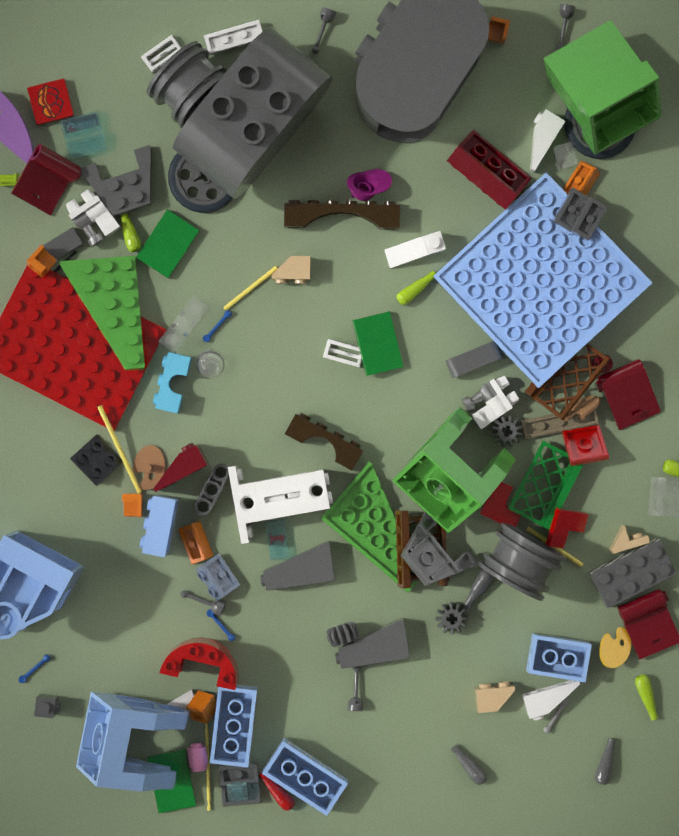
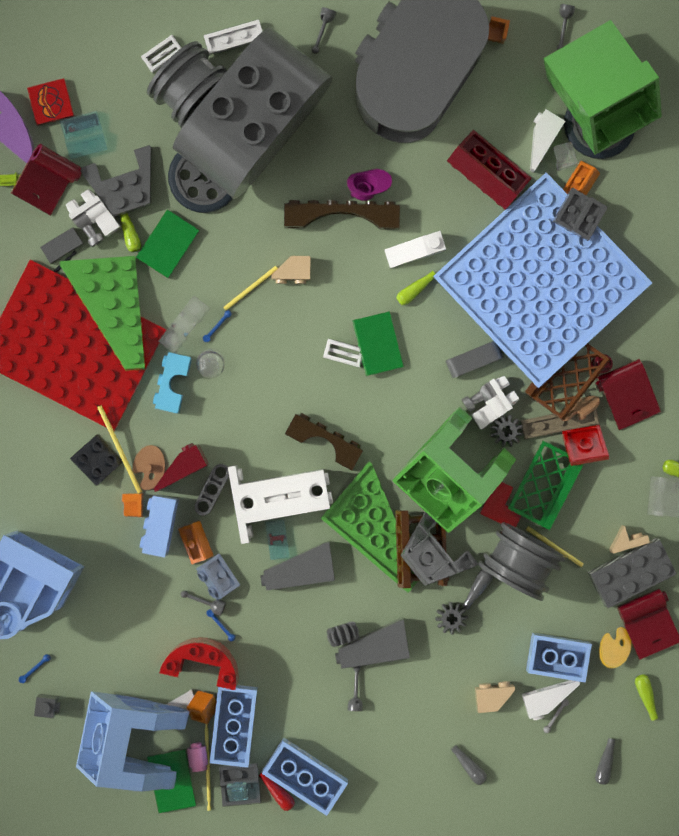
(41, 261): orange panel -> none
(561, 524): red tile -> none

